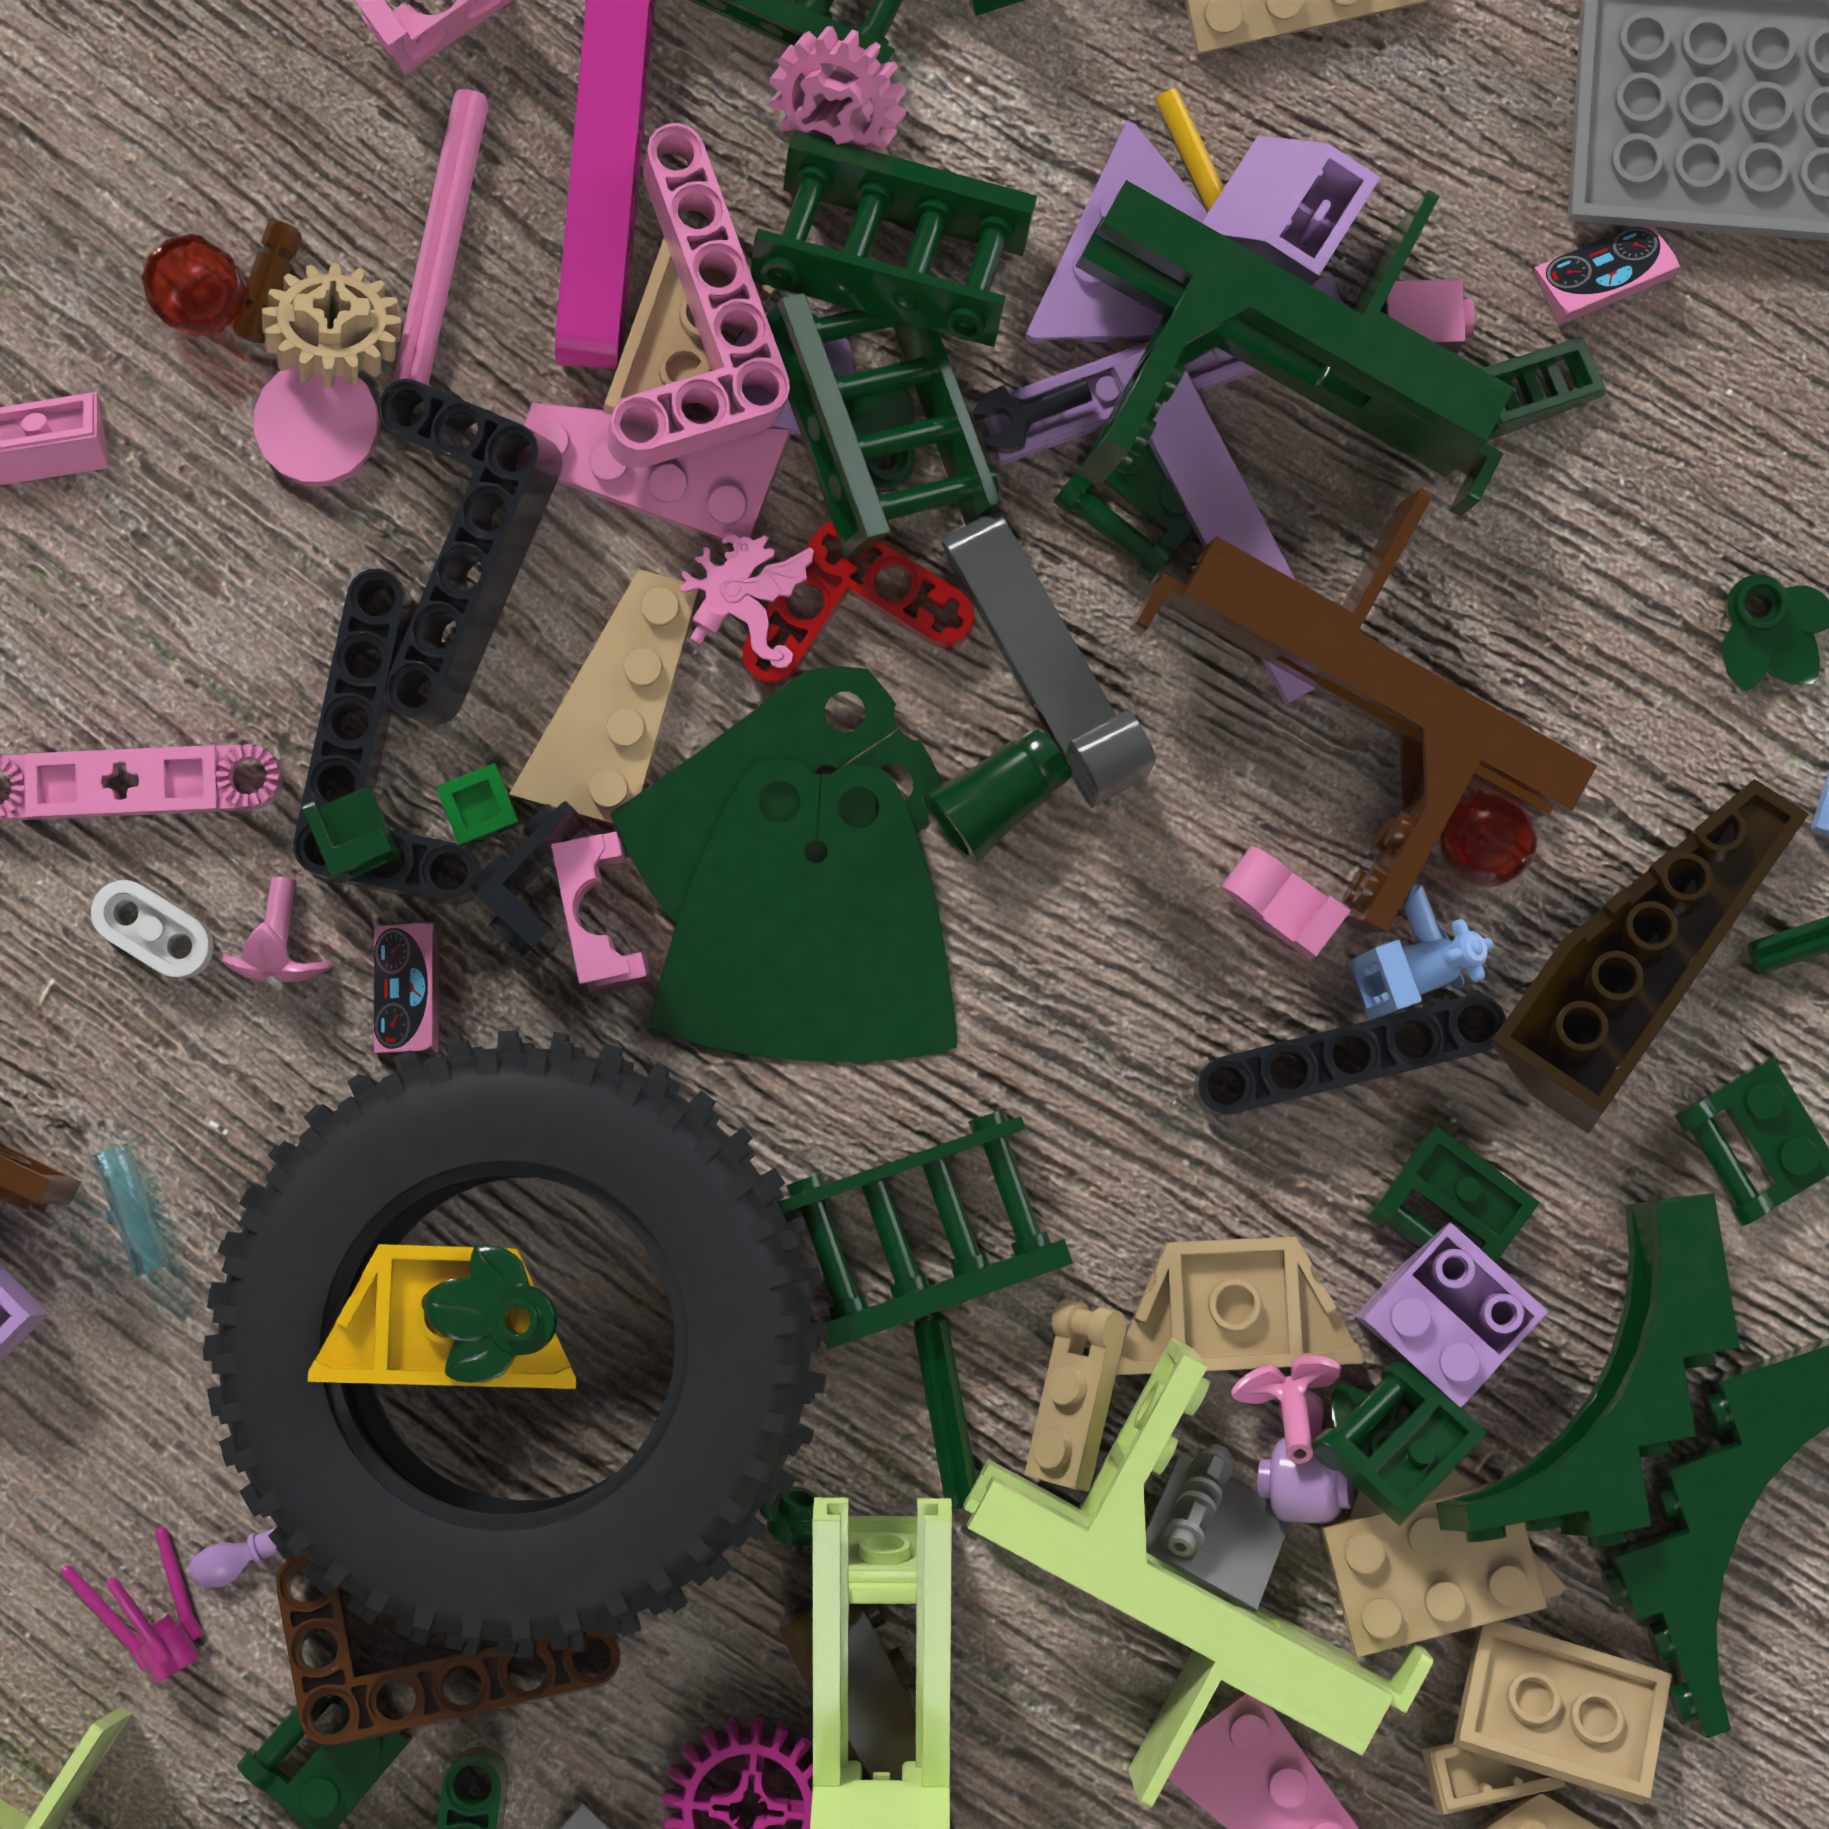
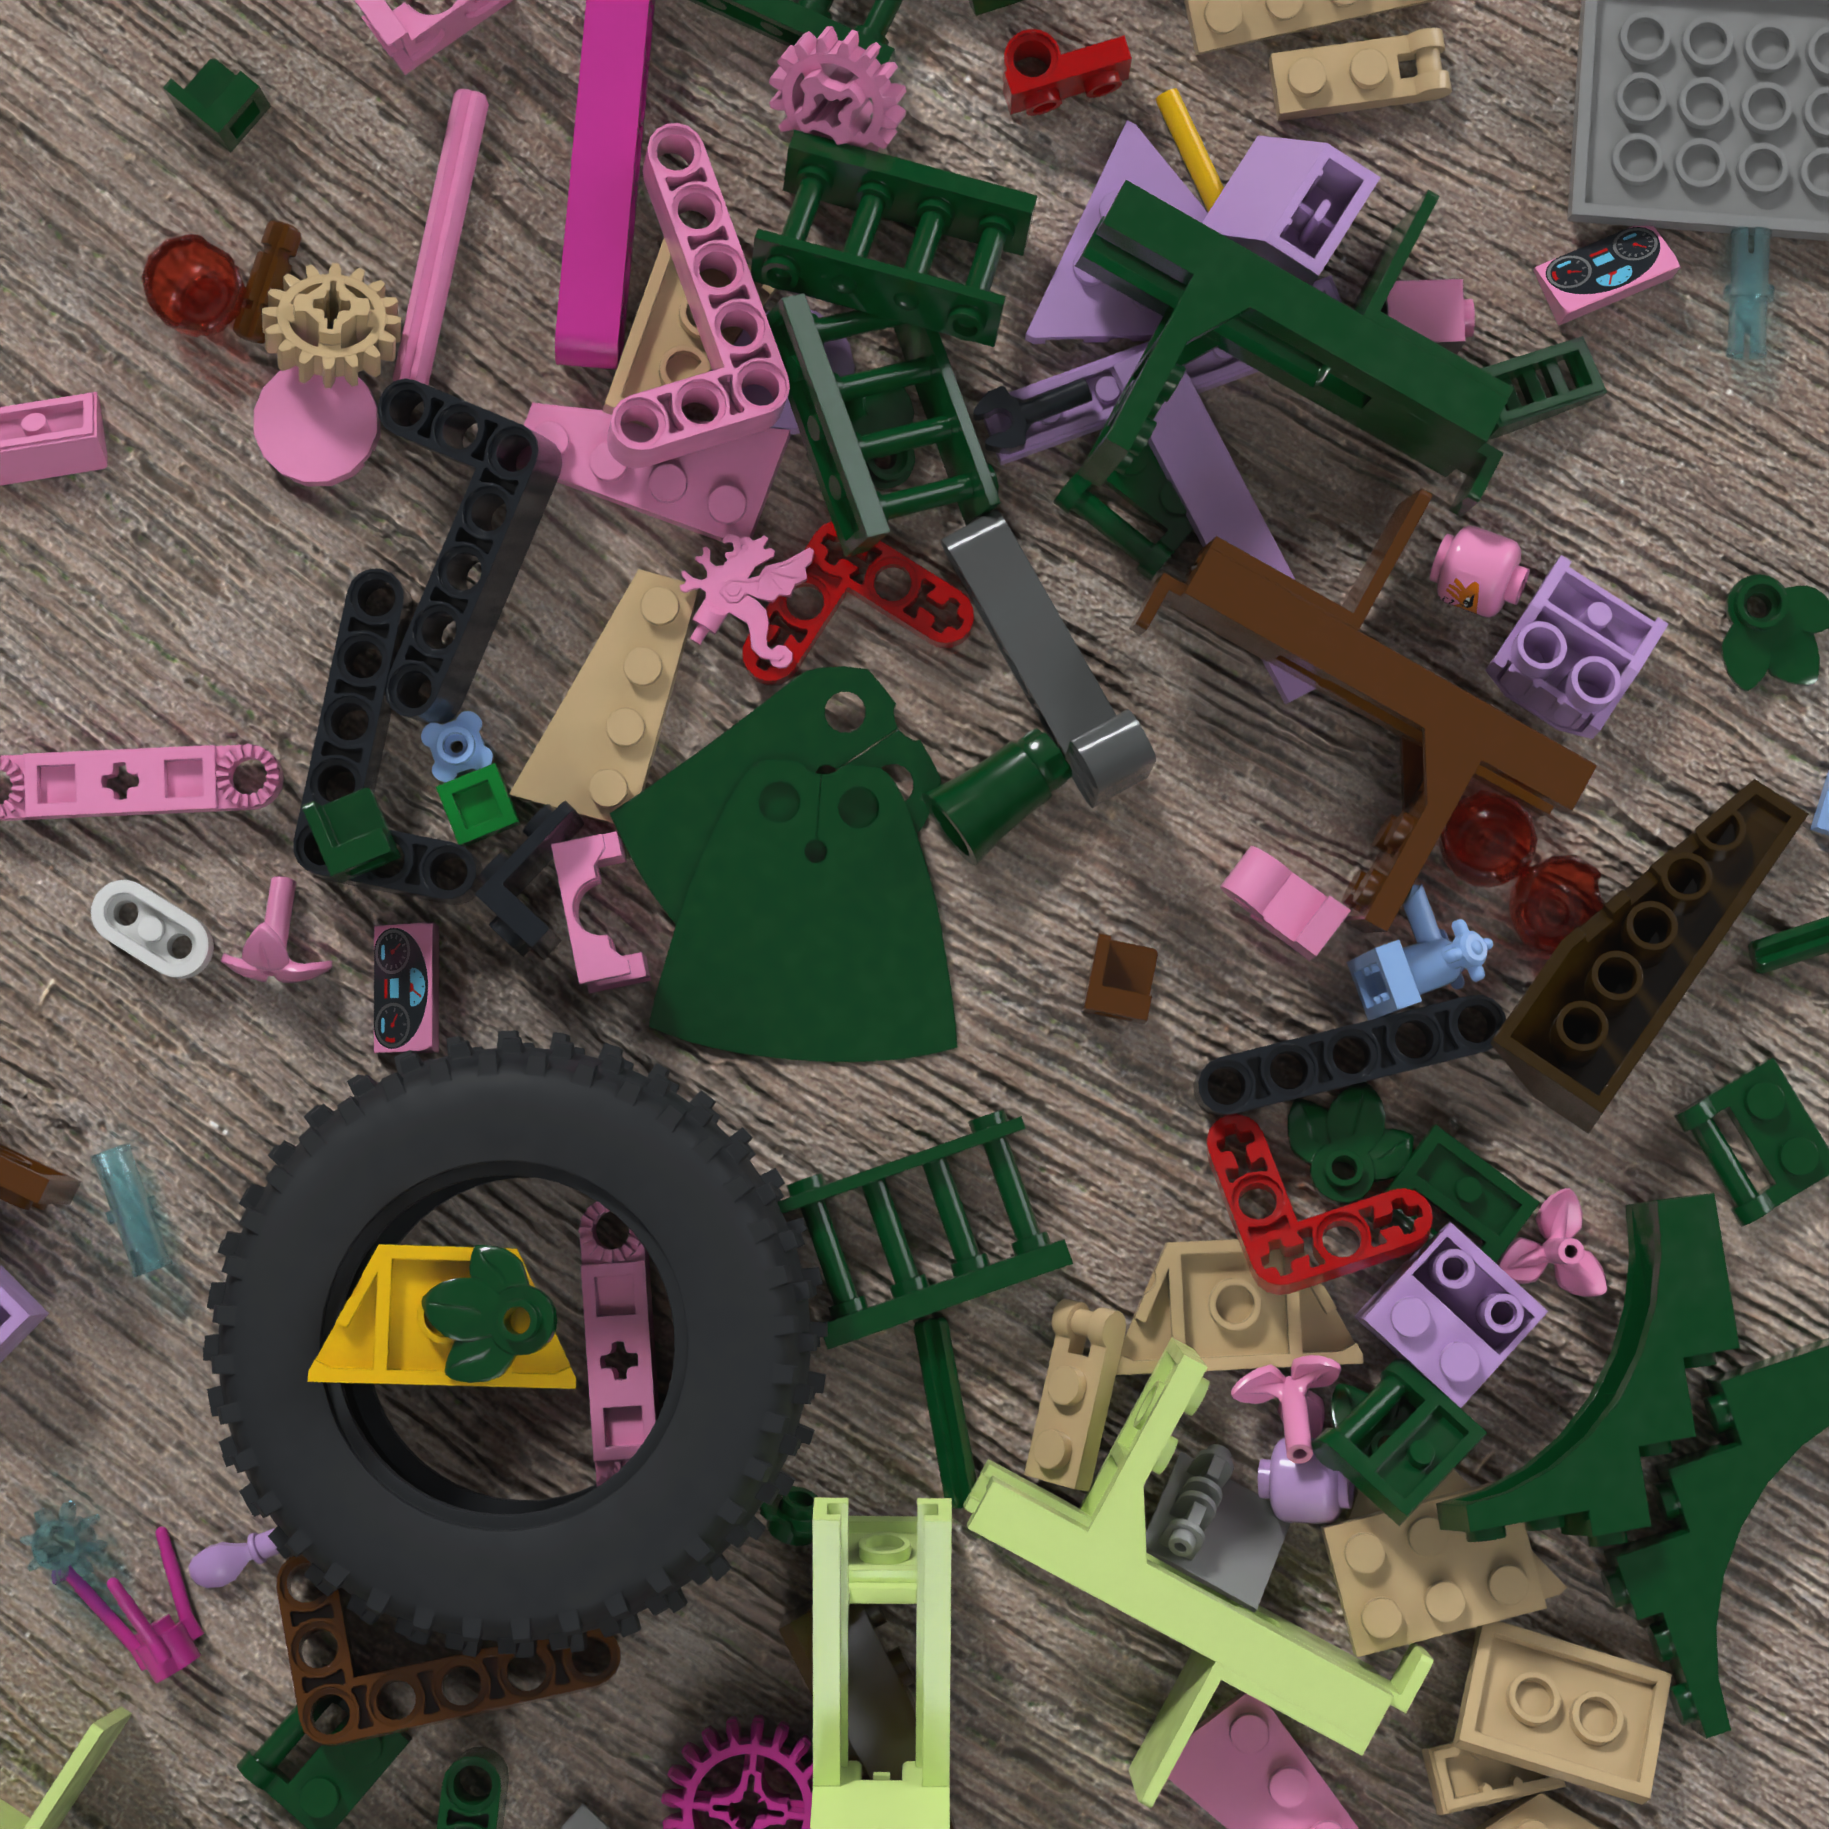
(52, 1555): none -> clear light blue gear
(220, 102): none -> dark green panel
(440, 739): none -> light blue plate
(621, 1310): none -> bright pink piece
(1087, 70): none -> red plate
(1120, 980): none -> reddish brown panel
(1286, 1233): none -> red beam
(1351, 1134): none -> dark green plate
(1358, 75): none -> tan plate
(1479, 571): none -> bright pink head
(1554, 900): none -> clear red hair
(1575, 1268): none -> bright pink plant
(1581, 637): none -> lavender slope
(1748, 293): none -> clear light blue pin

